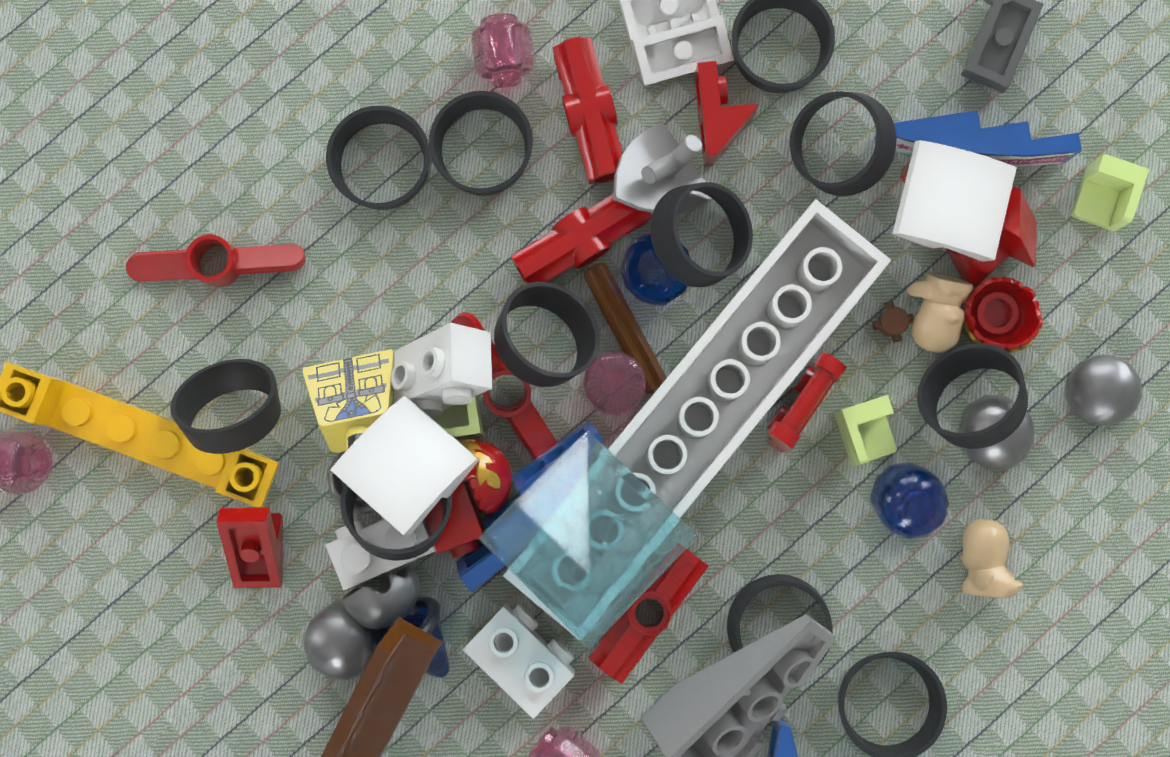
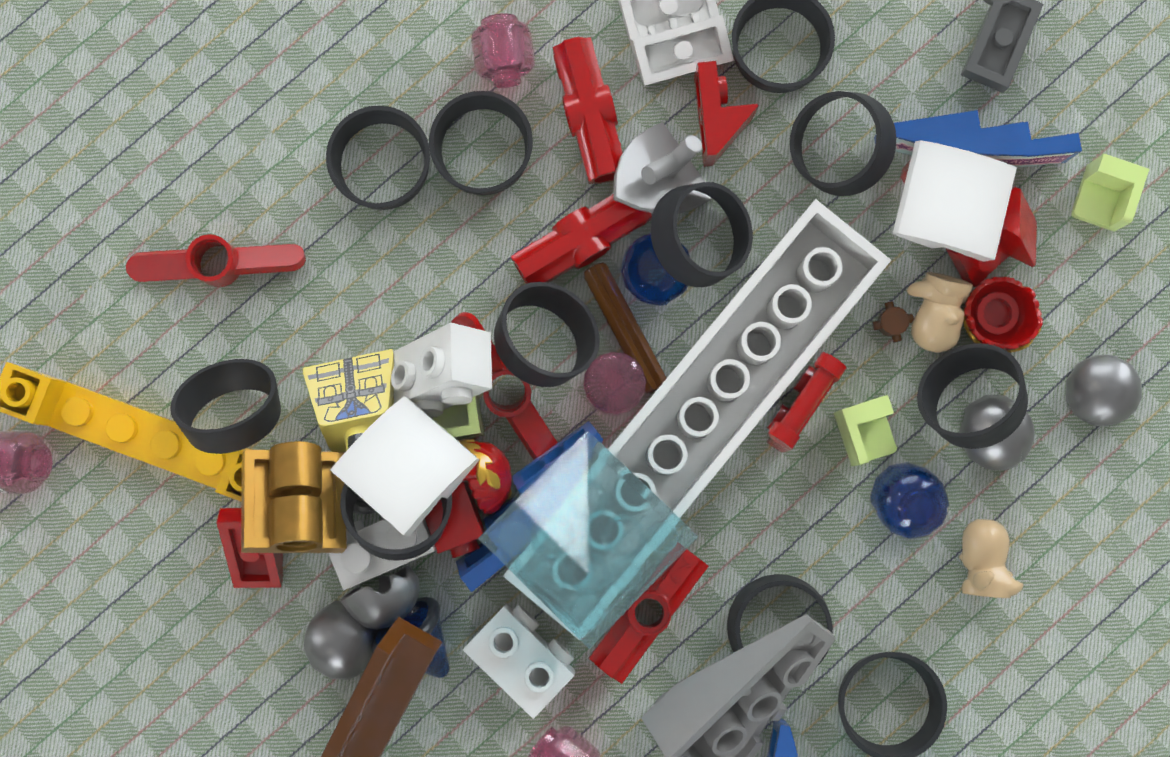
(291, 500): none -> pearl gold plate

